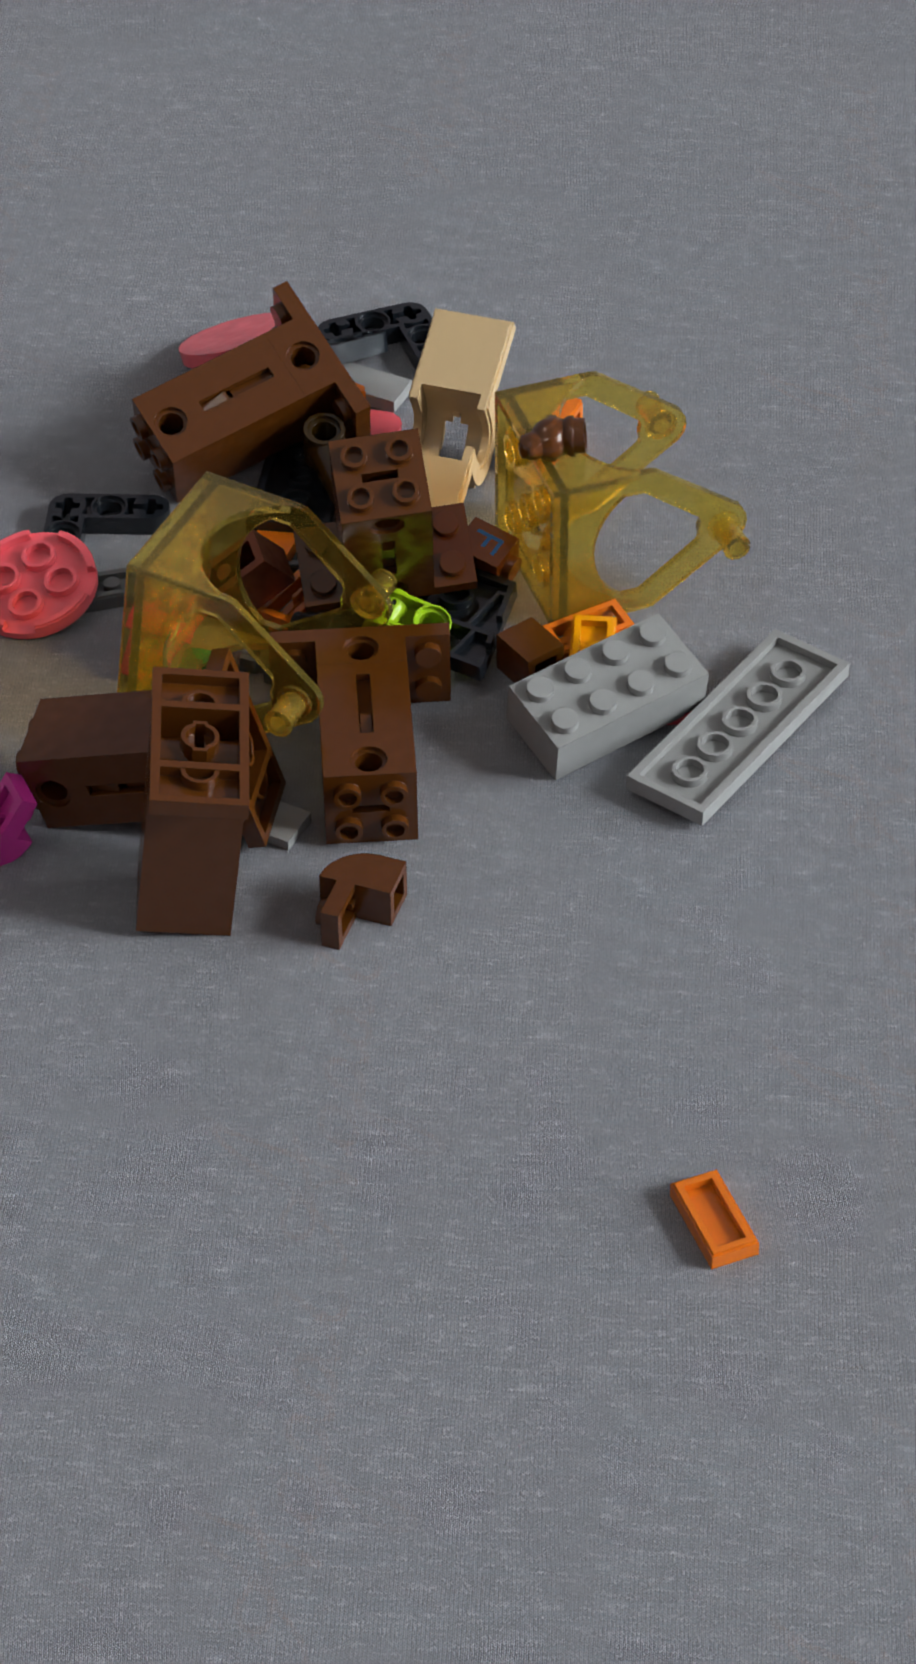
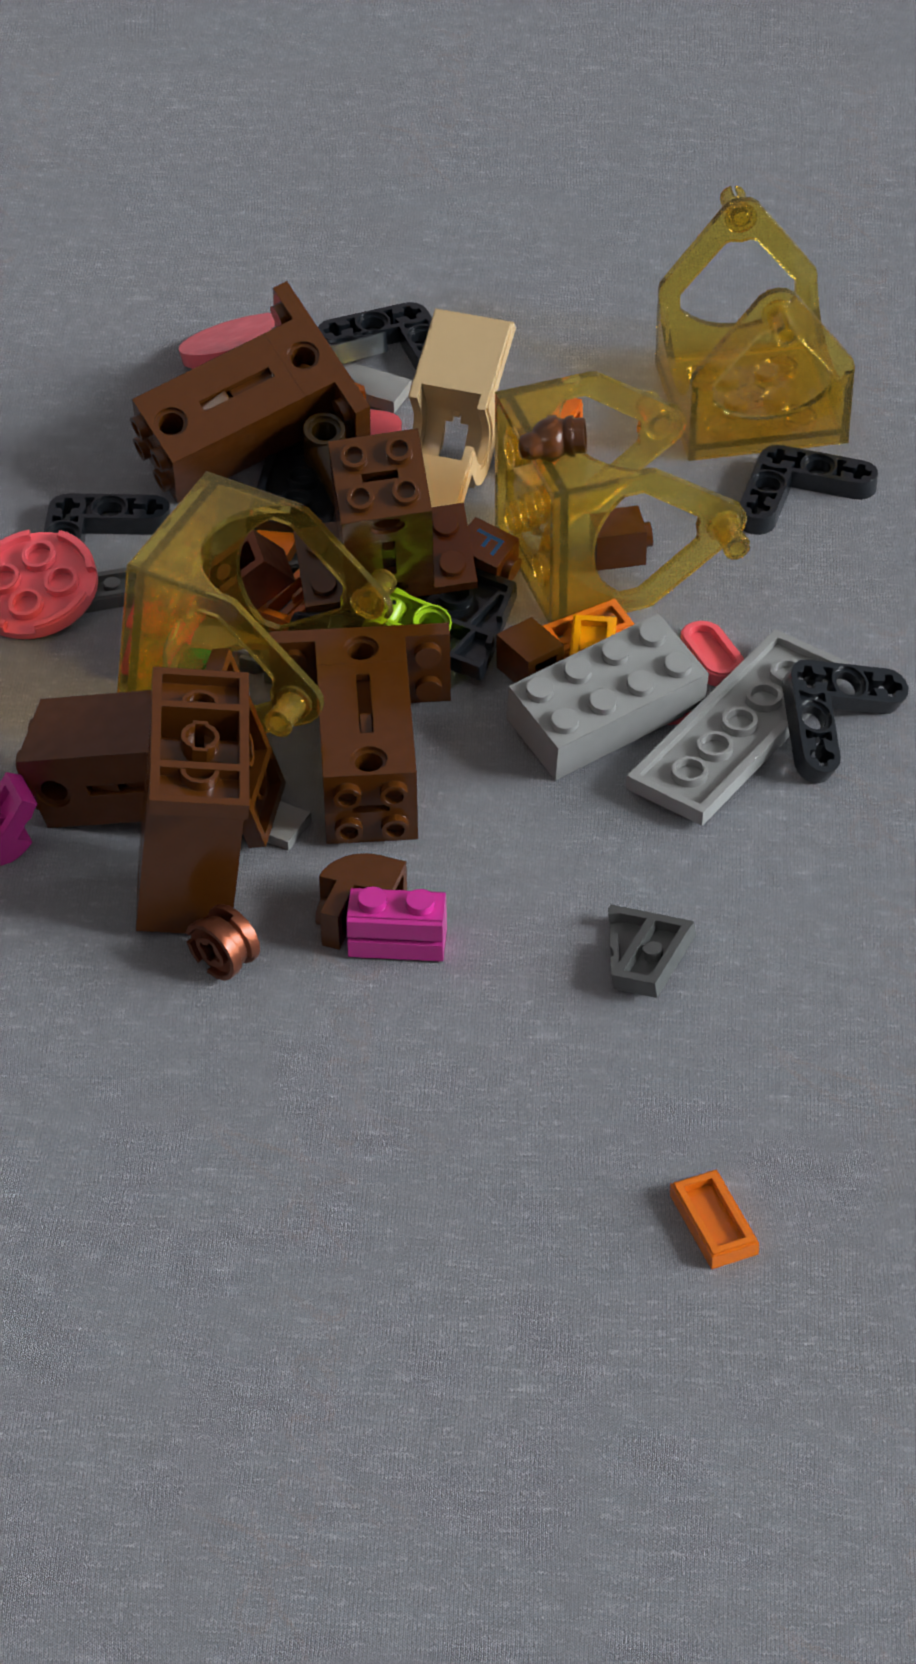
(223, 941): none -> copper wheel
(396, 924): none -> dark pink brick
(623, 539): none -> reddish brown brick
(646, 948): none -> dark grey wing
(711, 649): none -> coral tile
(771, 372): none -> clear yellow piece
(779, 469): none -> black beam
(825, 697): none -> black beam

